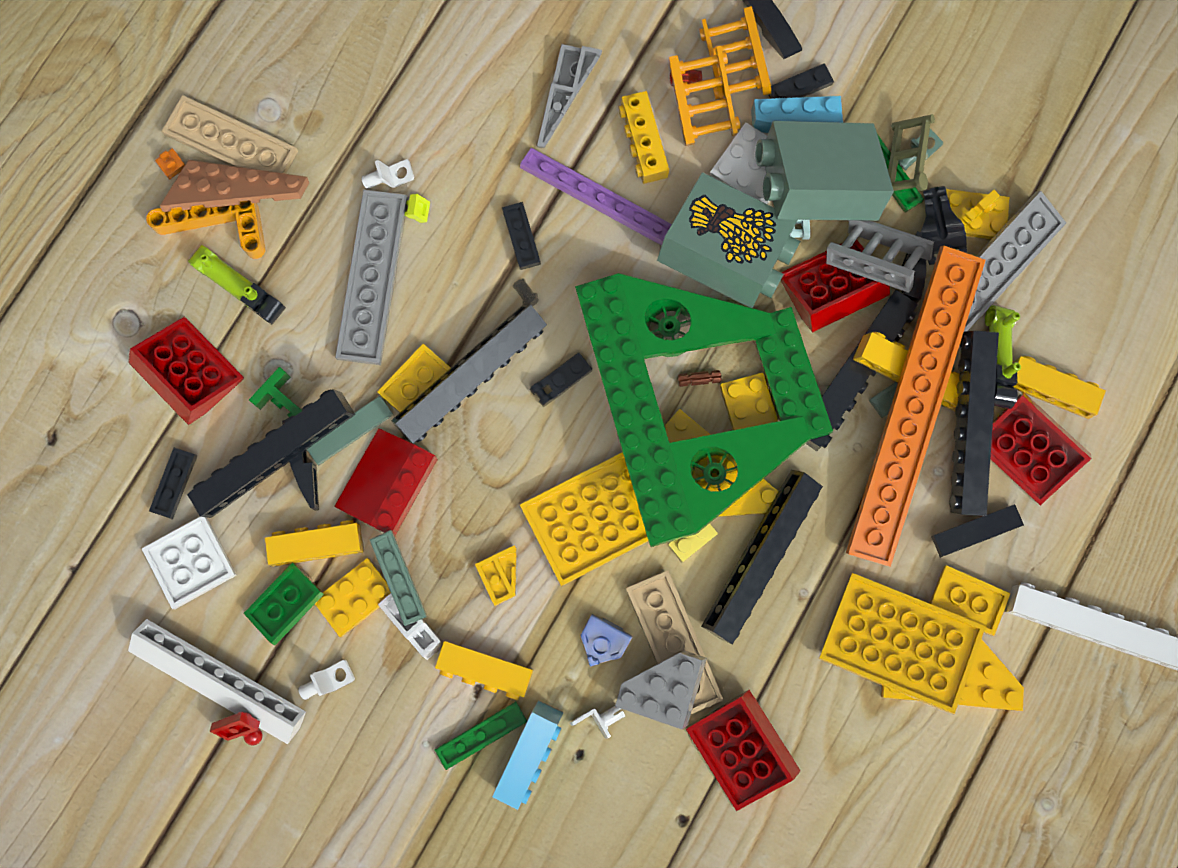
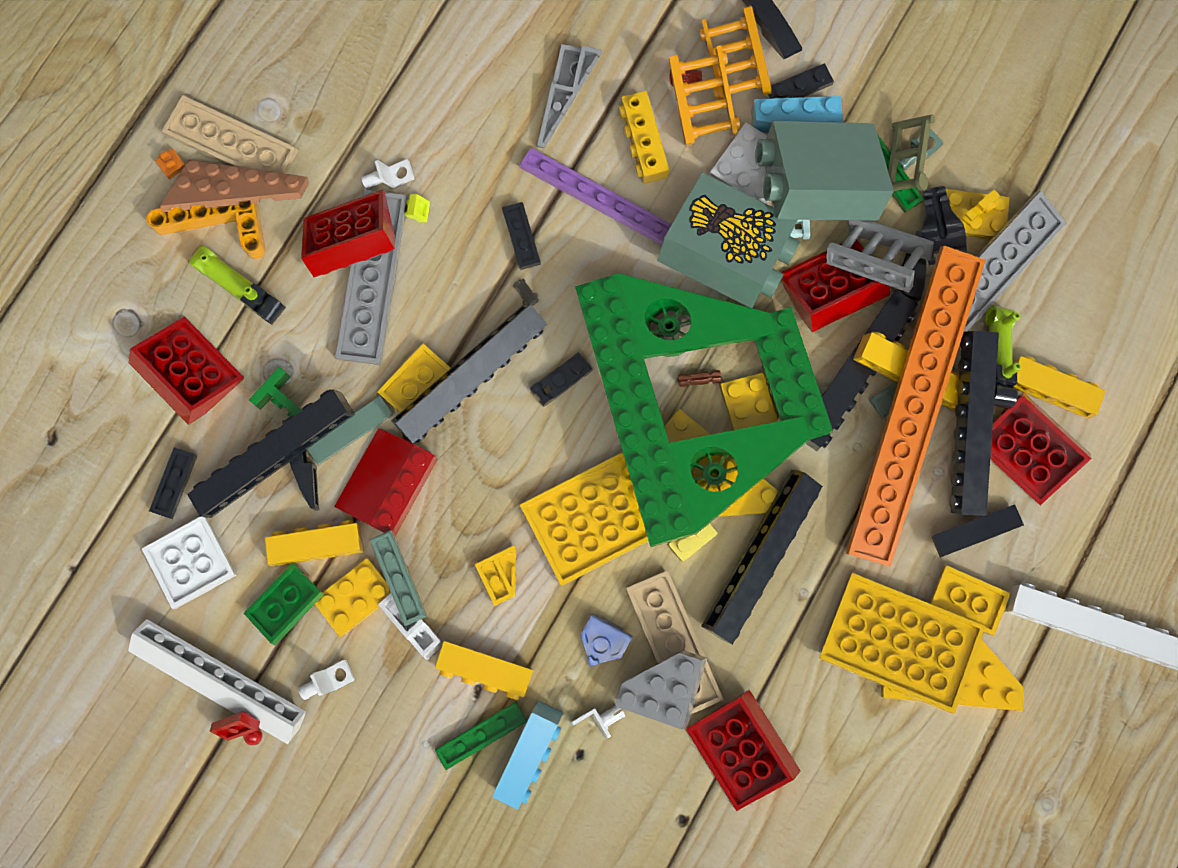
(347, 234): none -> red slope

